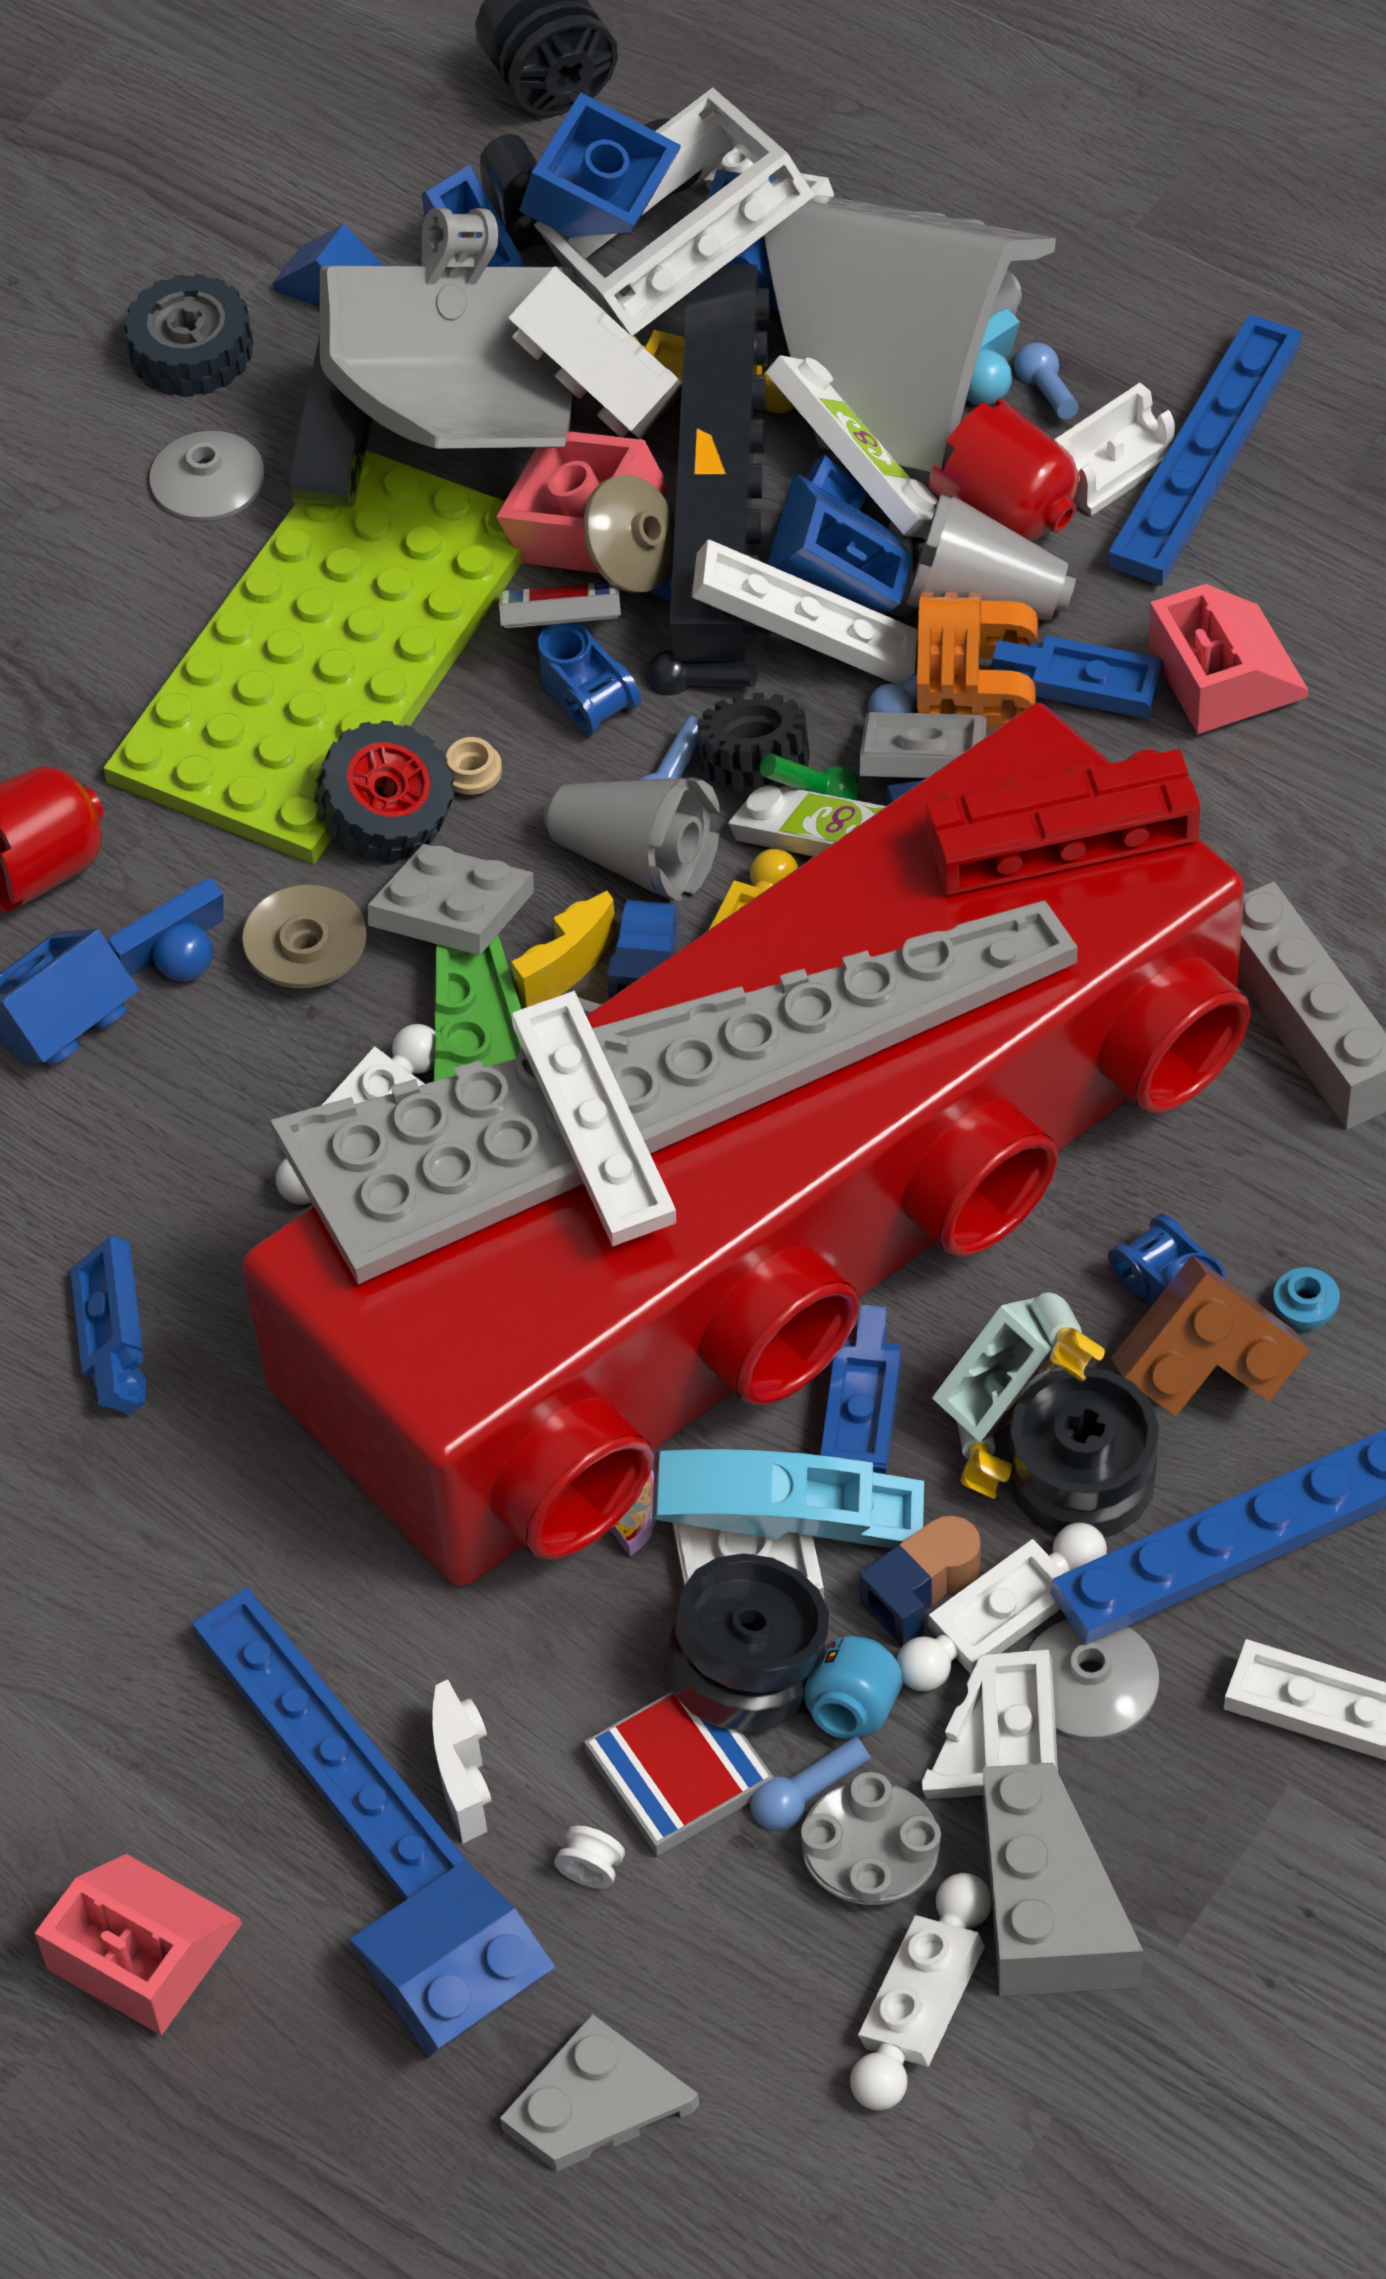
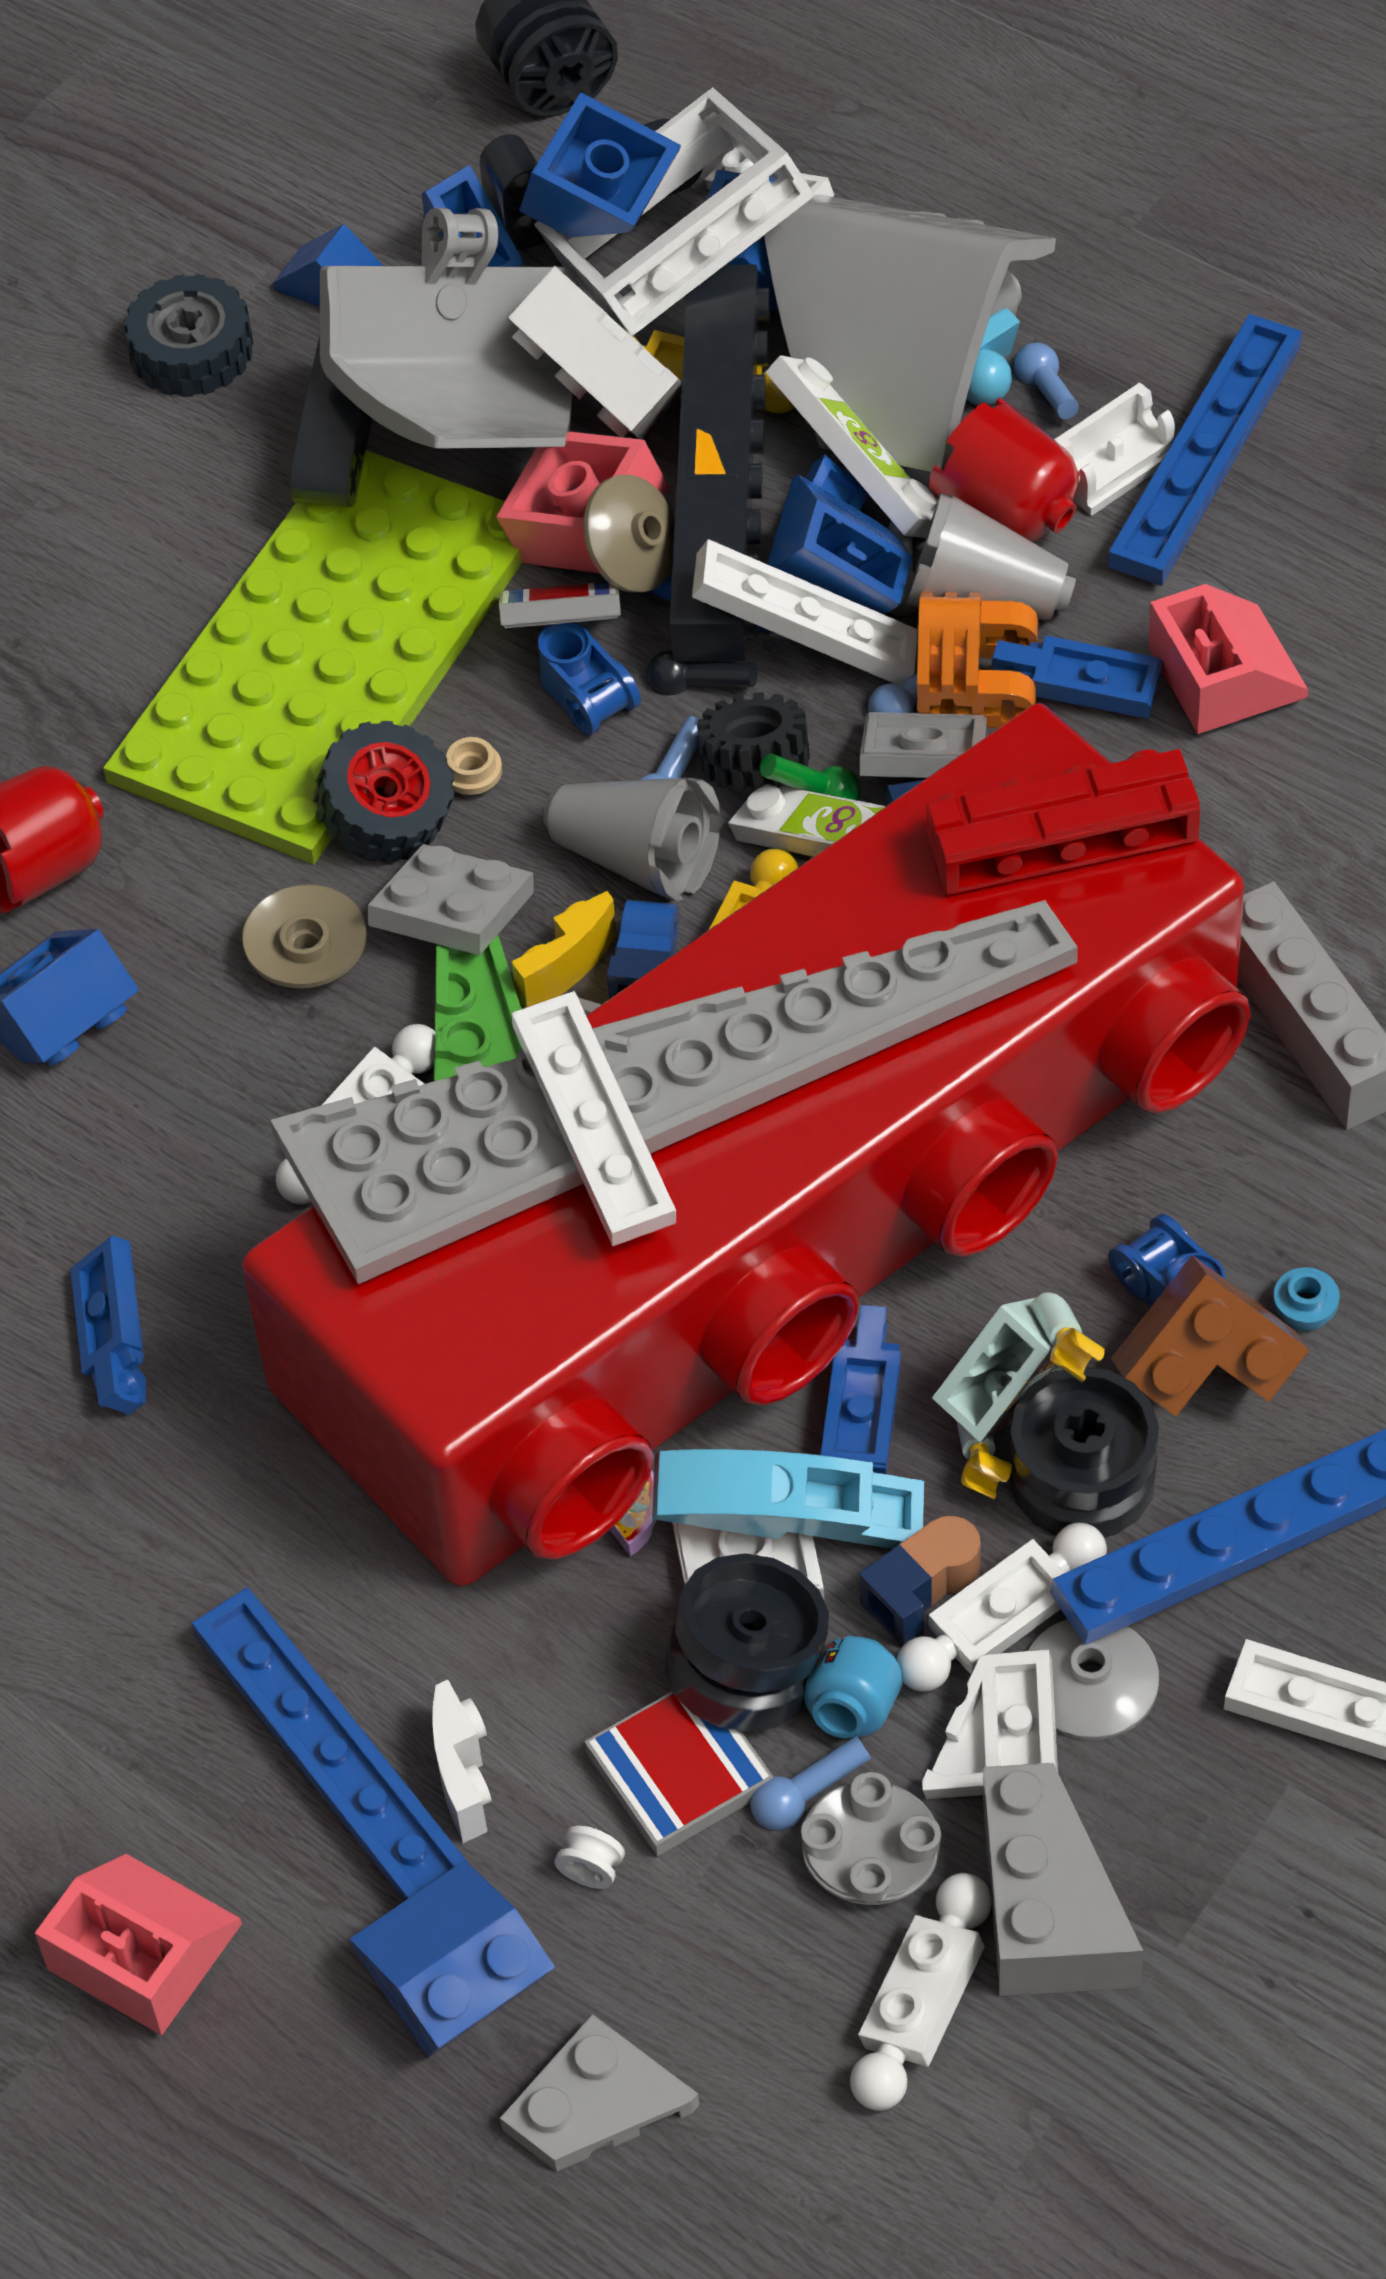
(173, 934): blue tile -> none
(207, 476): light grey dish -> none

